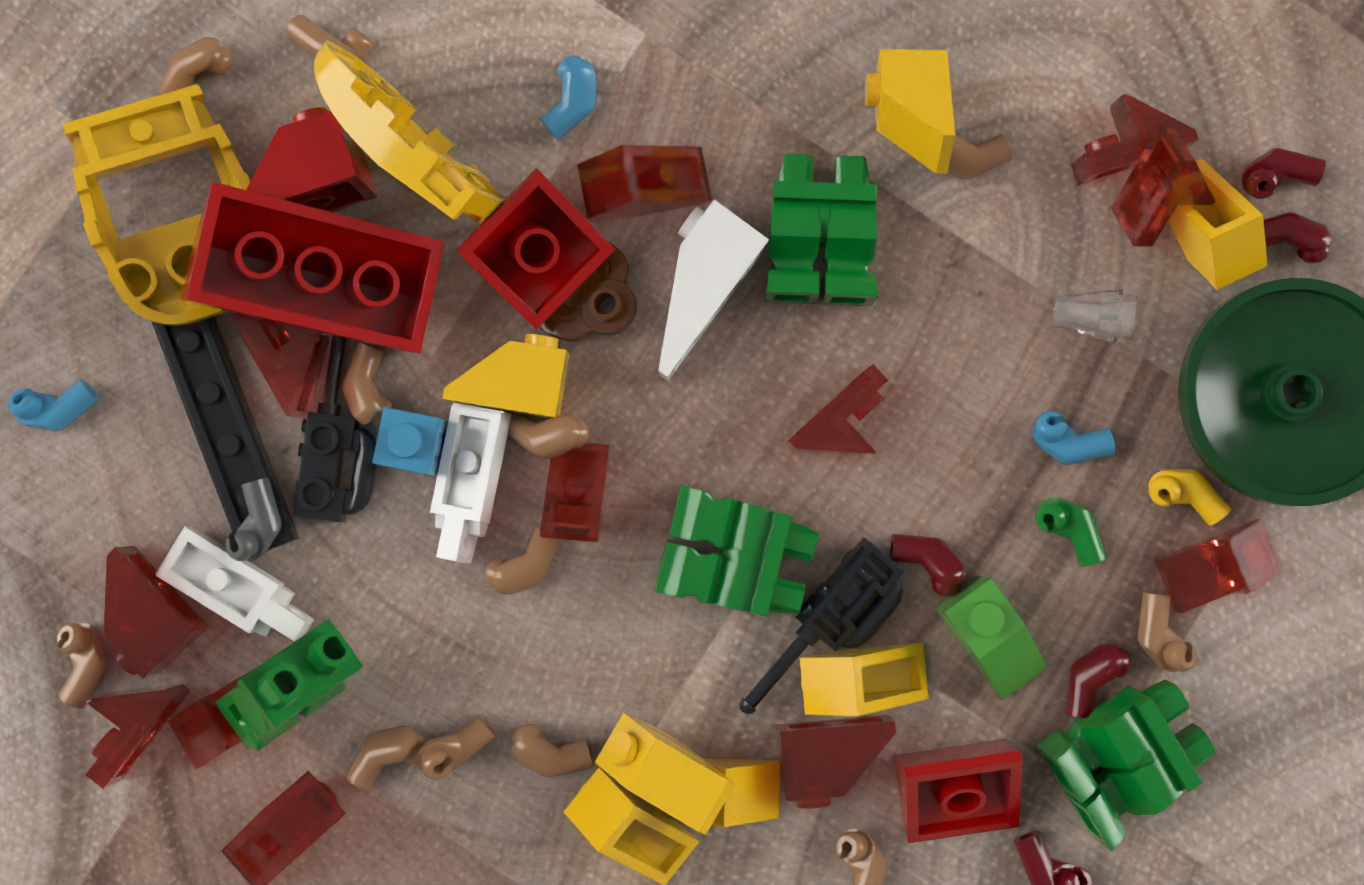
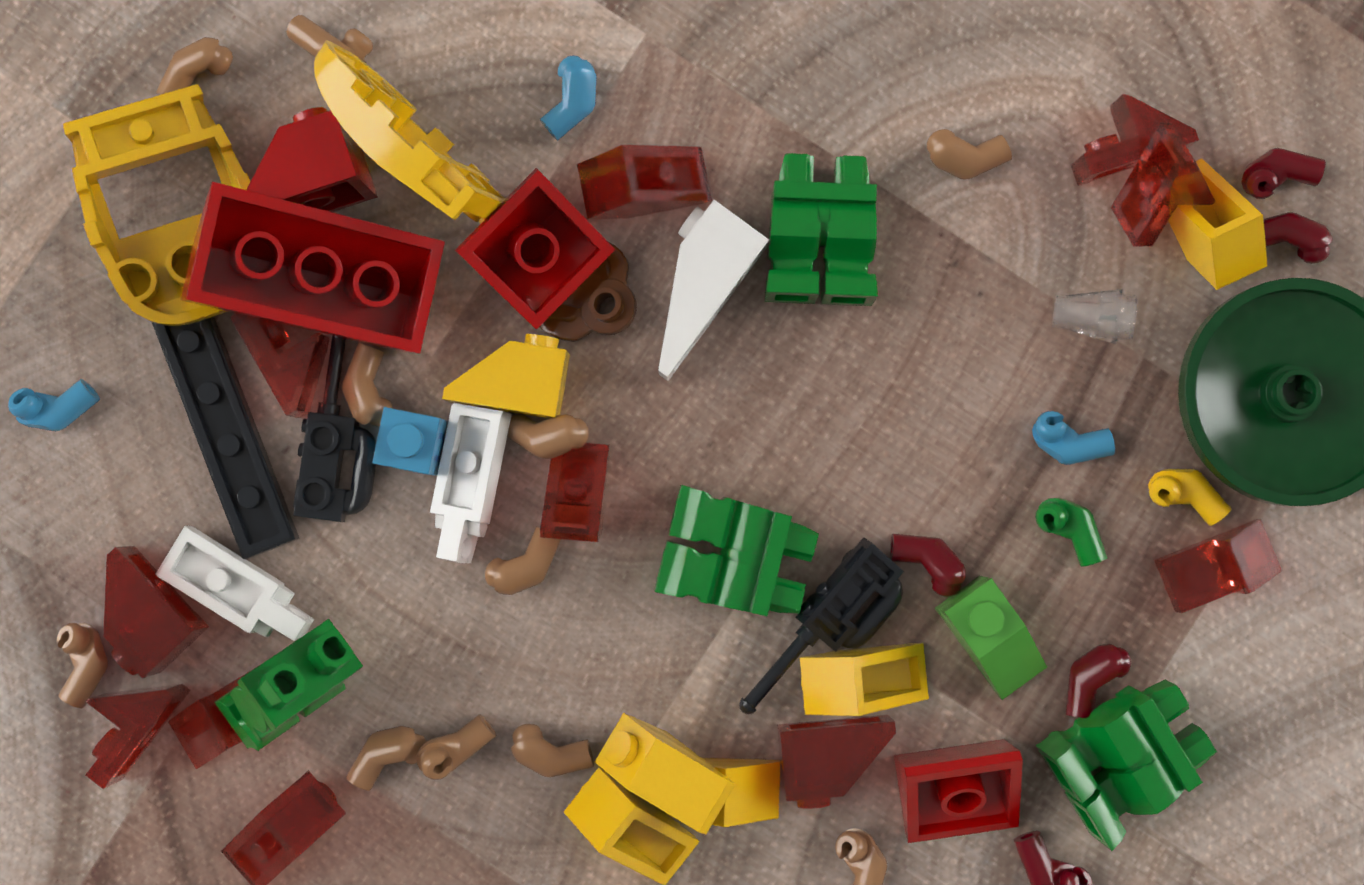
(260, 525): dark grey arm -> none
(830, 429): clear red slope -> none
(914, 104): yellow slope -> none
(1159, 639): medium nougat arm -> none

